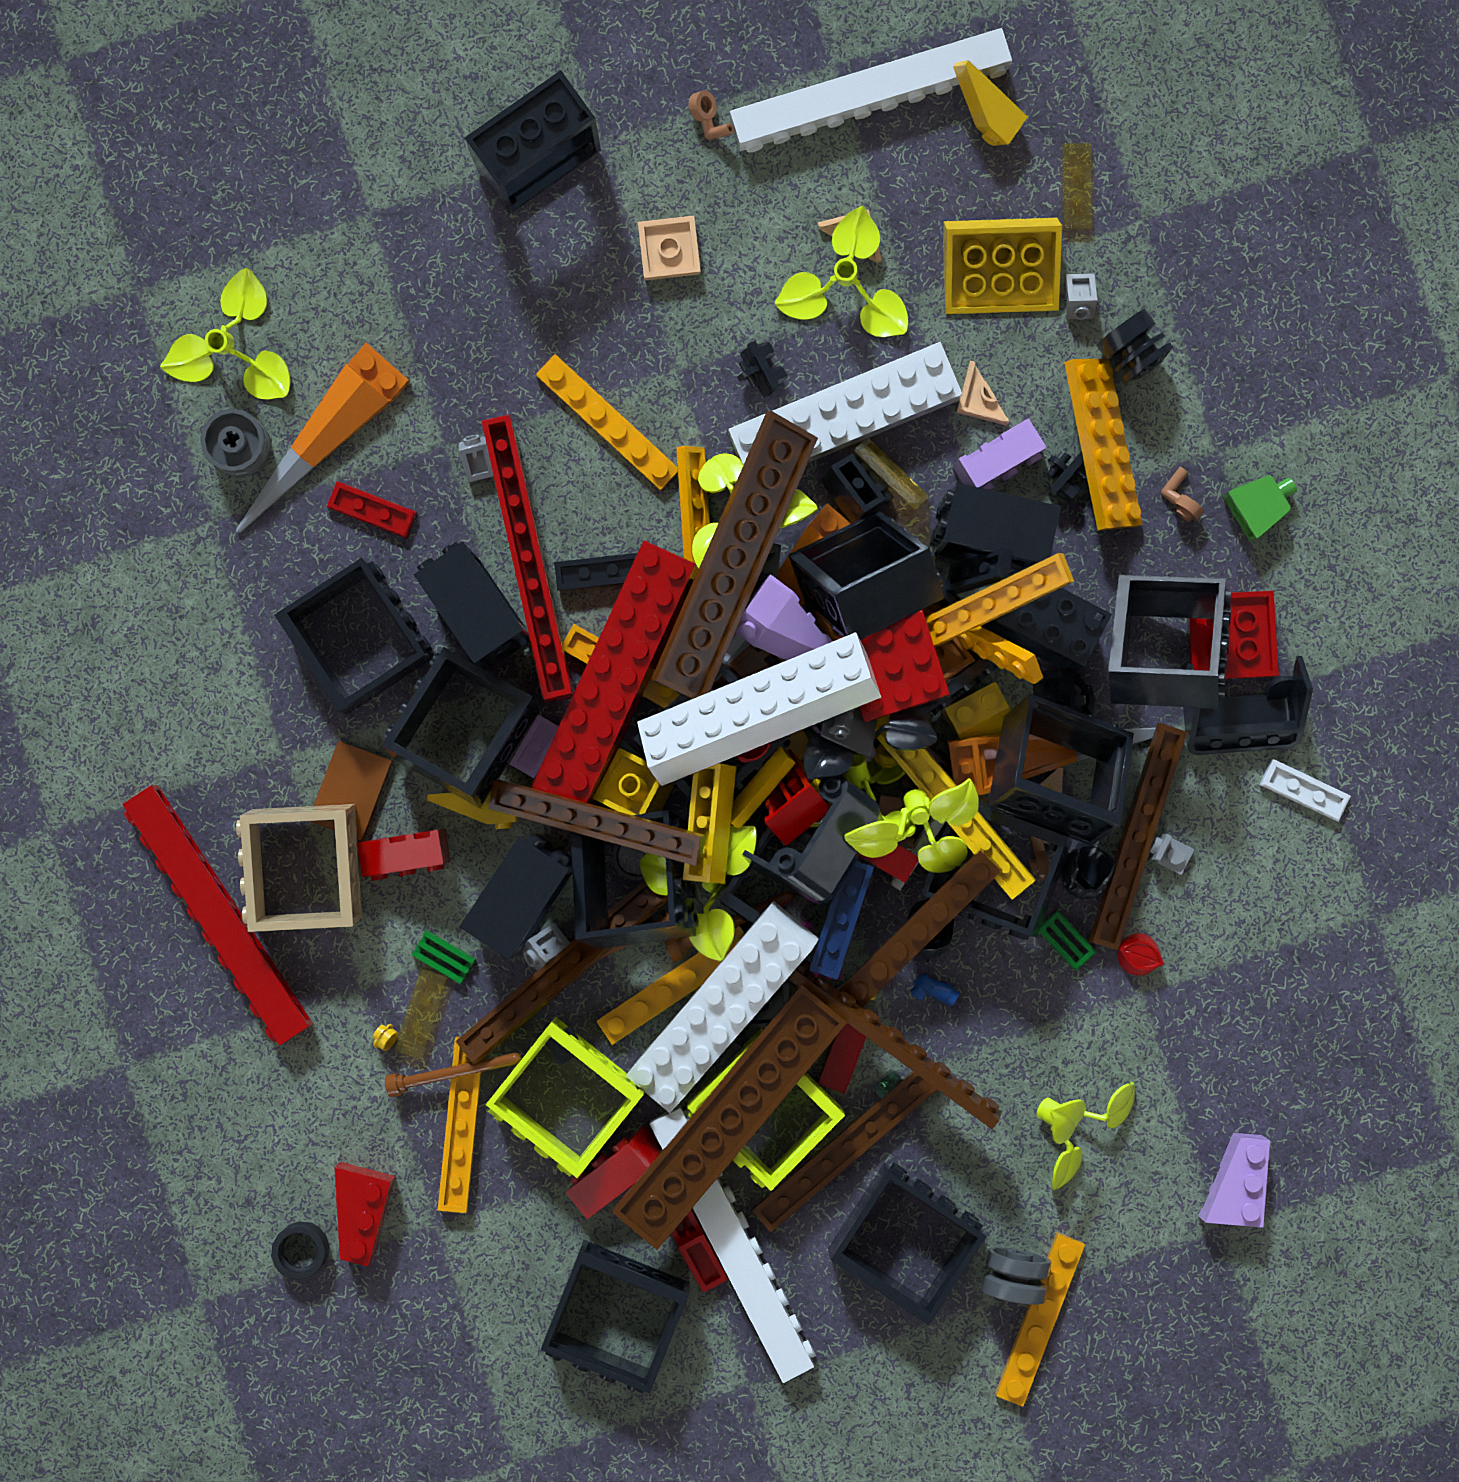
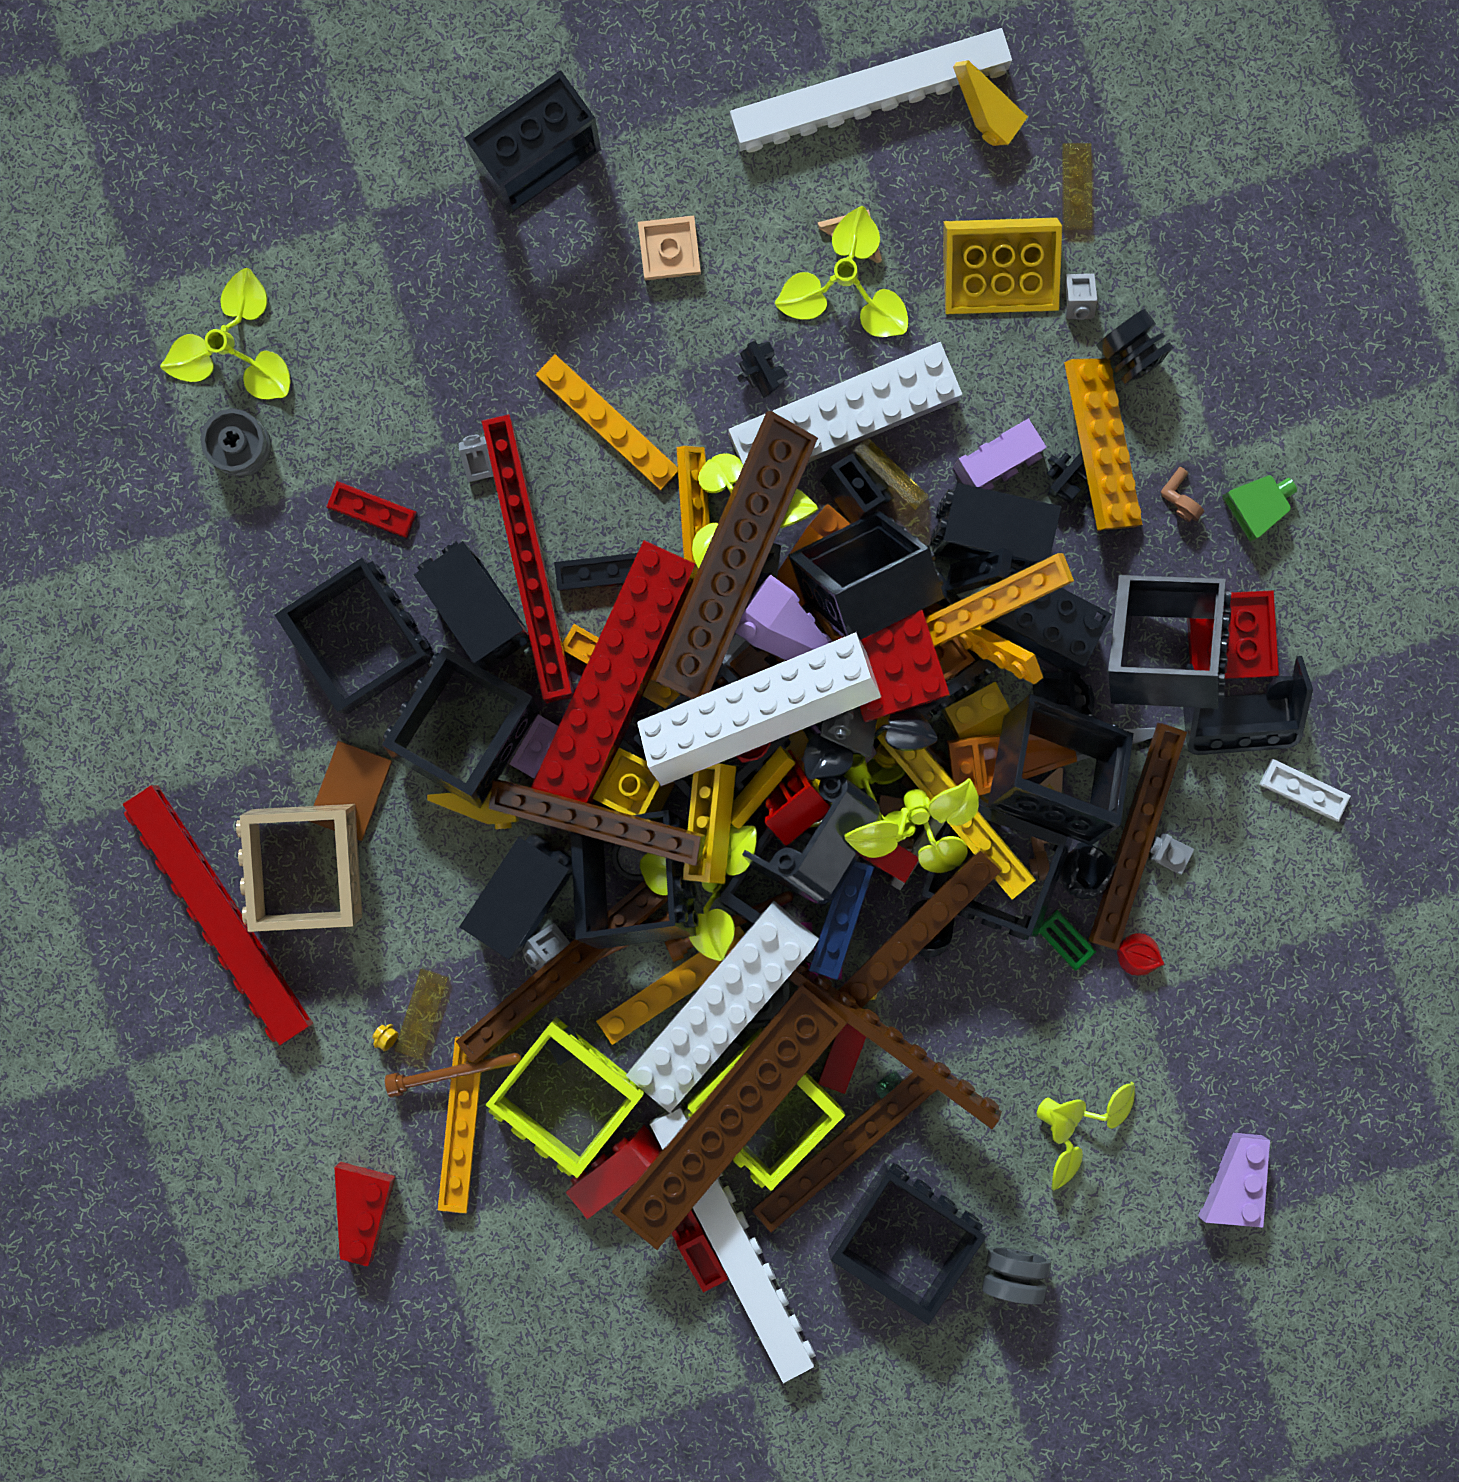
(283, 1265): black tyre -> none
(355, 398): orange plate -> none
(404, 854): red wedge -> none
(423, 945): green tile -> none
(608, 1365): black window -> none
(703, 109): nougat plate -> none
(937, 989): blue arm -> none
(978, 398): light nougat tile -> none
(1039, 1322): light orange plate -> none

